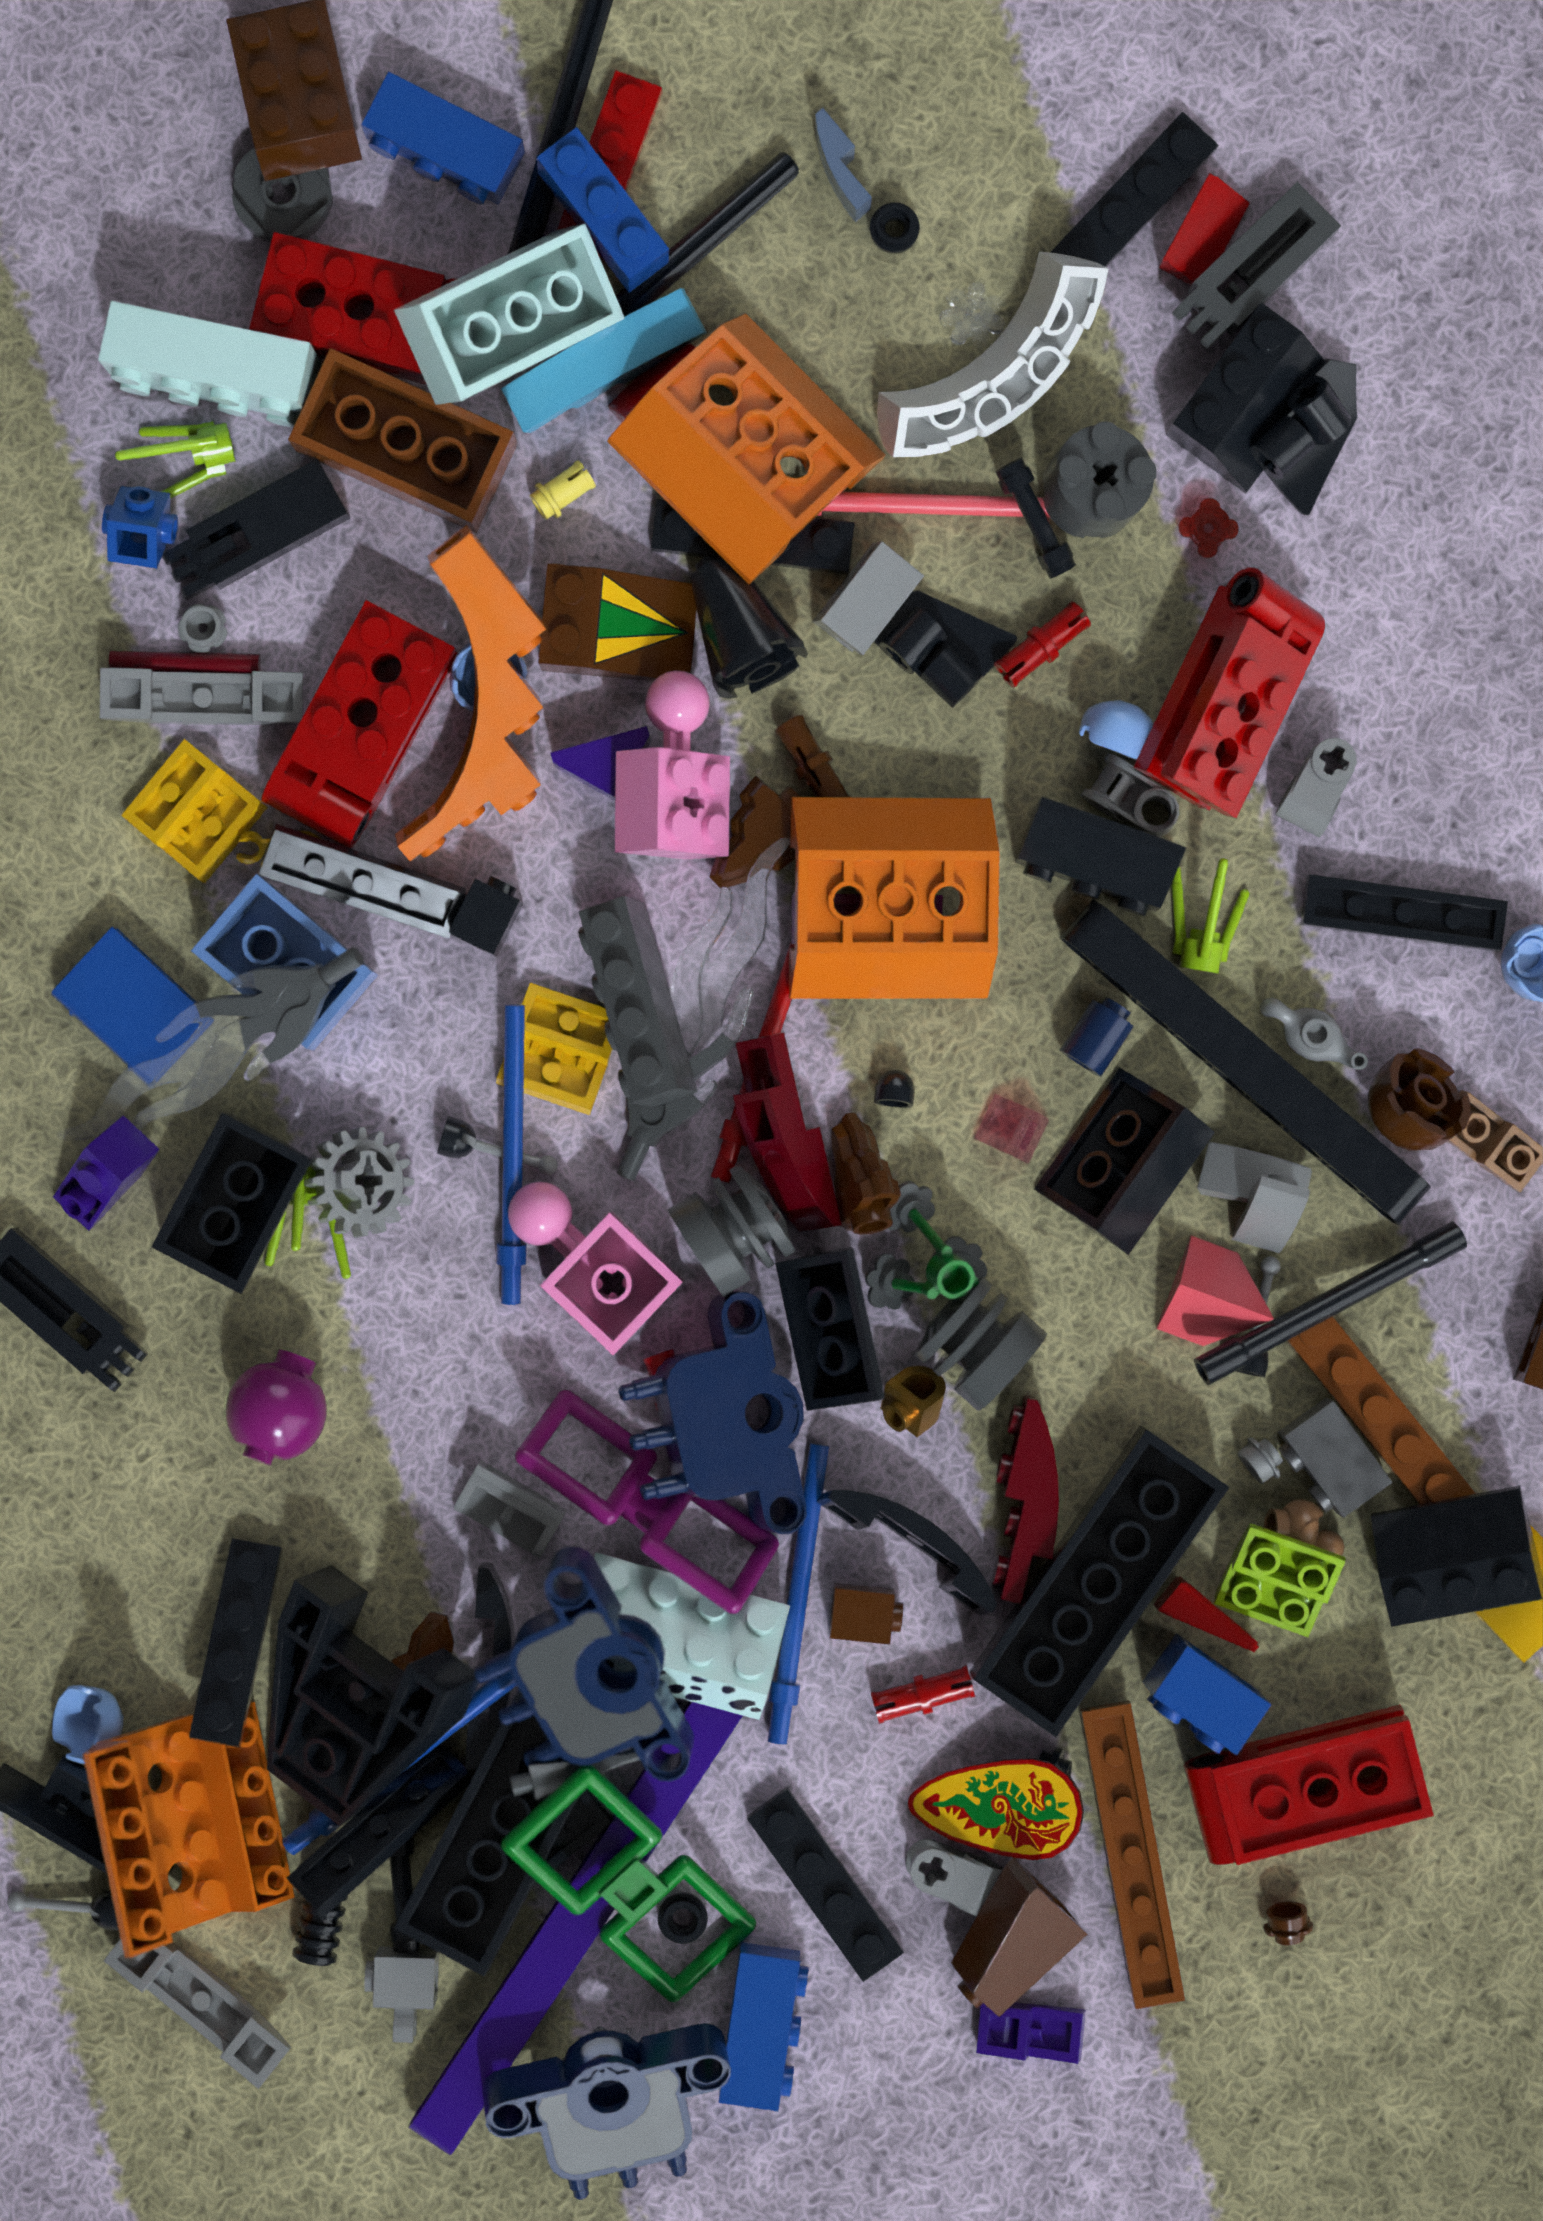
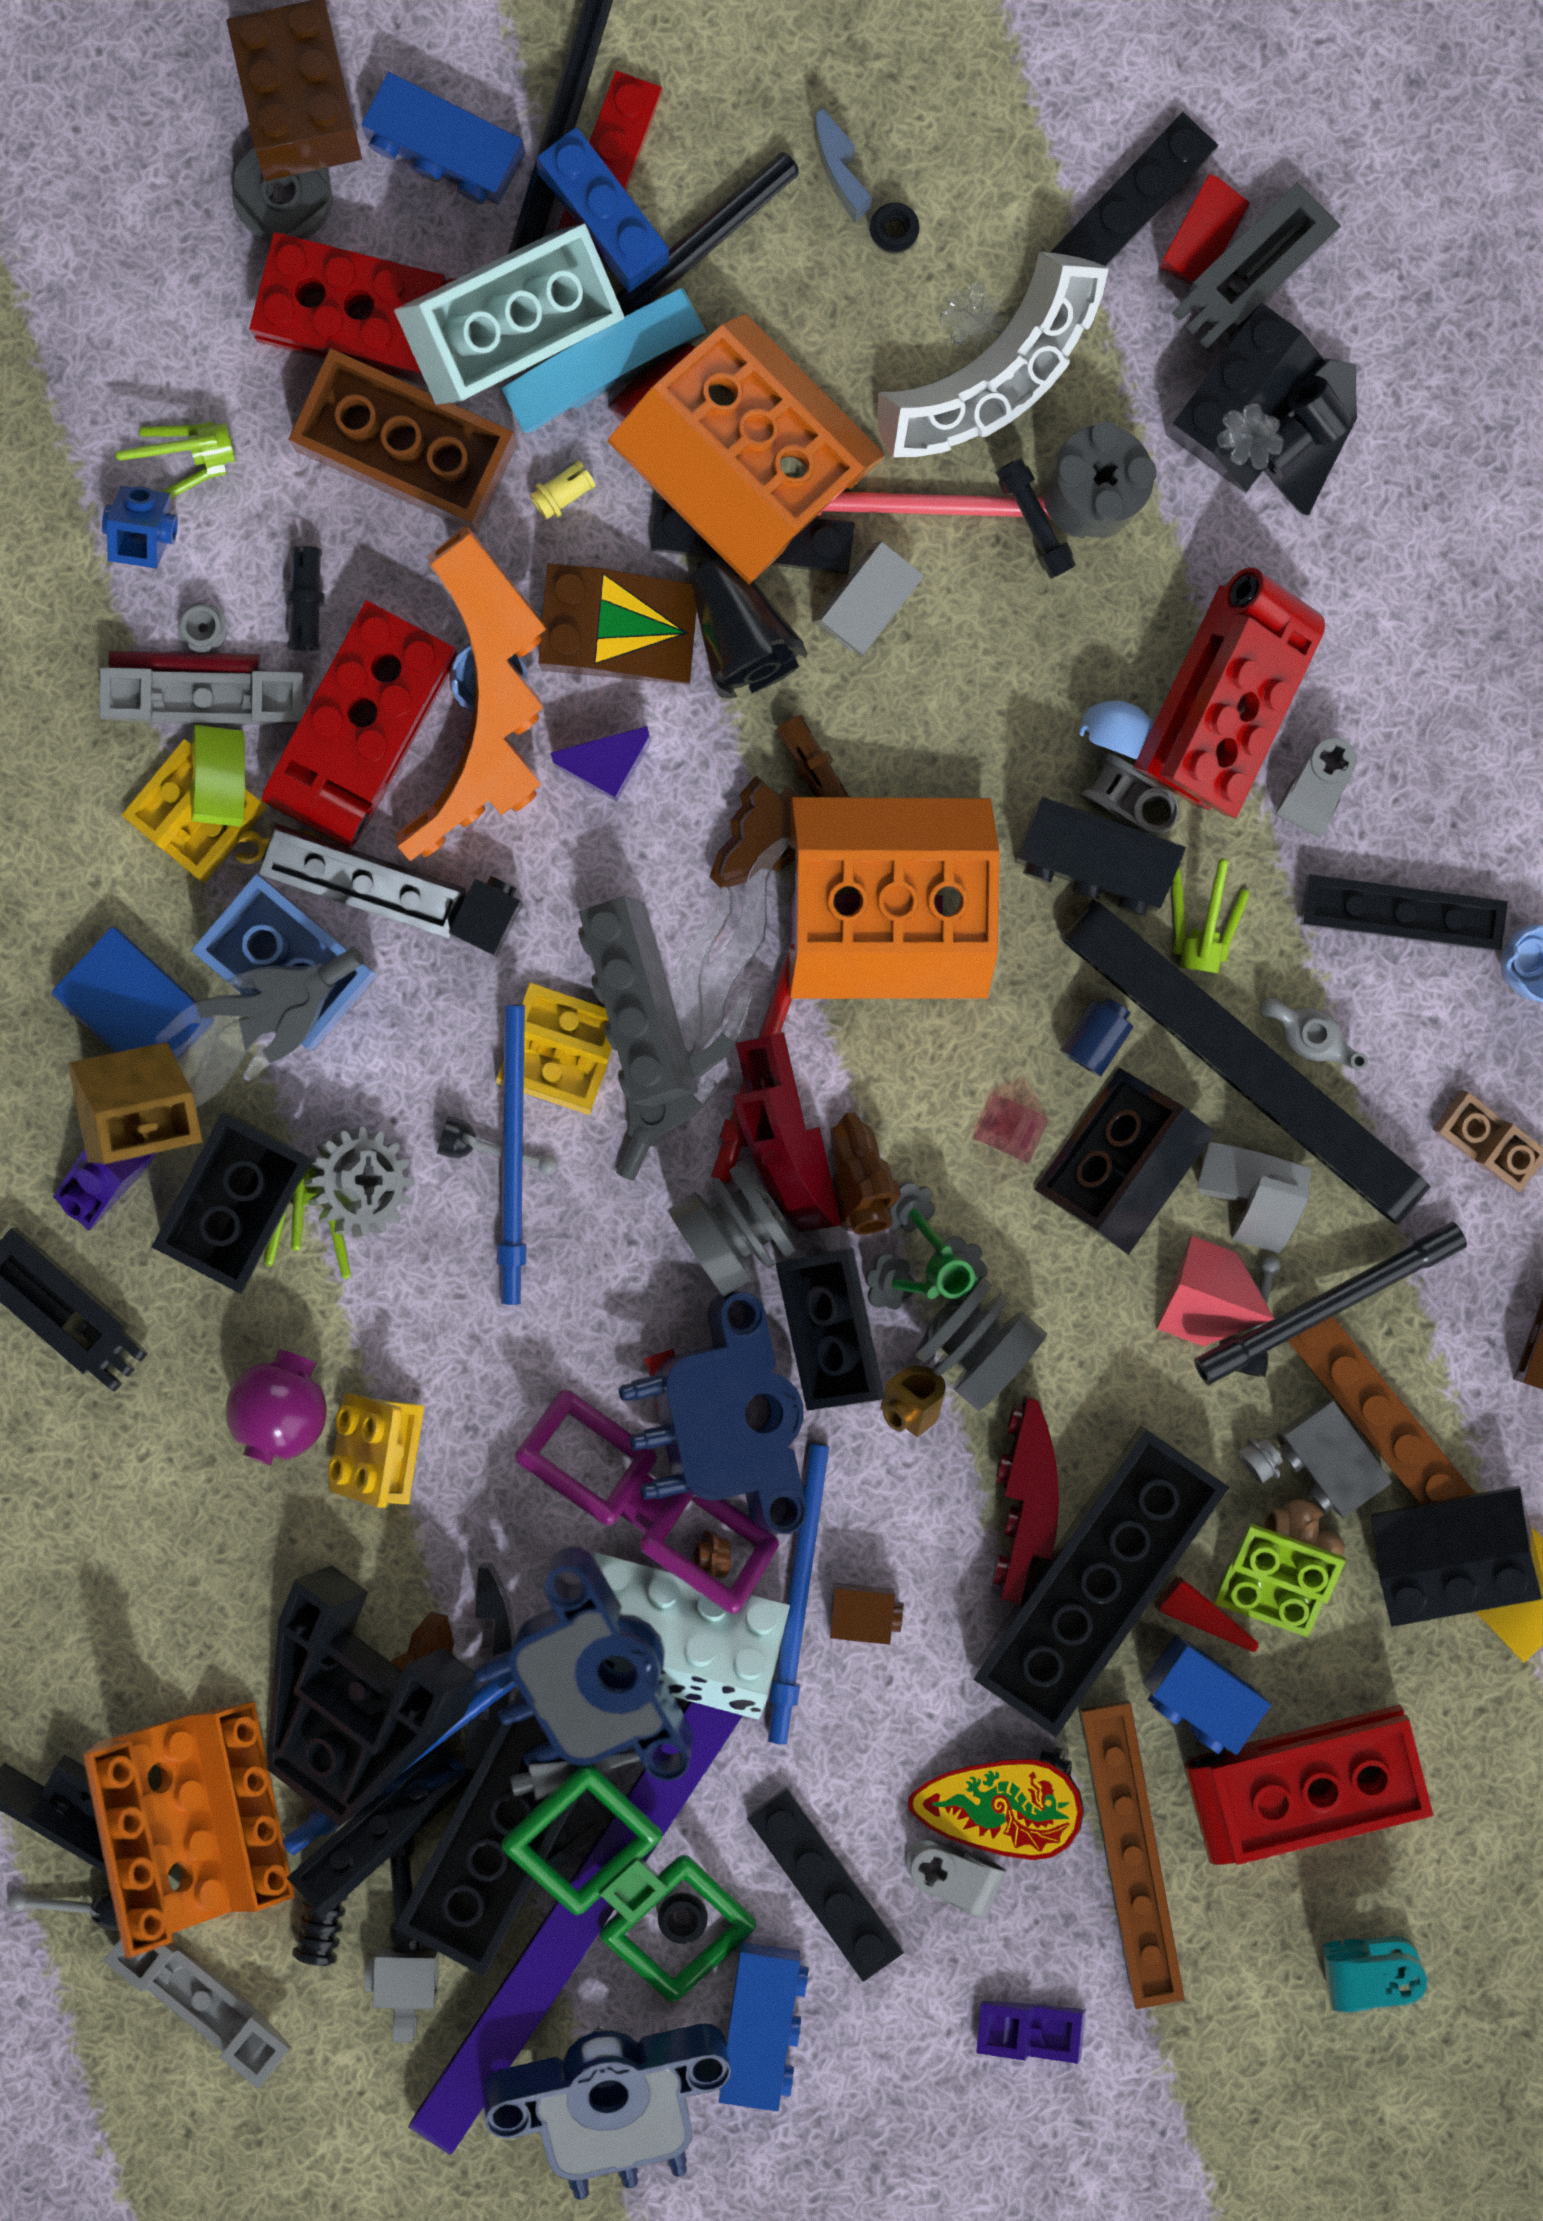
(84, 1718): light blue hair -> none
(133, 1104): none -> pearl gold slope
(208, 363): light aqua brick -> none
(217, 776): none -> lime slope
(235, 1643): black plate -> none
(272, 521): black hinge -> none
(304, 598): none -> black pin
(375, 1450): none -> yellow bracket
(510, 1508): light grey hinge -> none
(543, 1216): bright pink brick -> none
(668, 796): bright pink brick -> none
(712, 1555): none -> dark orange plate
(895, 1090): black hinge -> none
(923, 1694): red pin -> none
(943, 645): black panel -> none
(962, 1580): black slope -> none
(1014, 1940): reddish brown slope -> none
(1042, 644): red pin -> none
(1208, 513): clear red plate -> none
(1251, 436): none -> clear plant
(1288, 1922): reddish brown plate -> none
(1367, 1976): none -> teal piece
(1417, 1101): reddish brown cylinder -> none

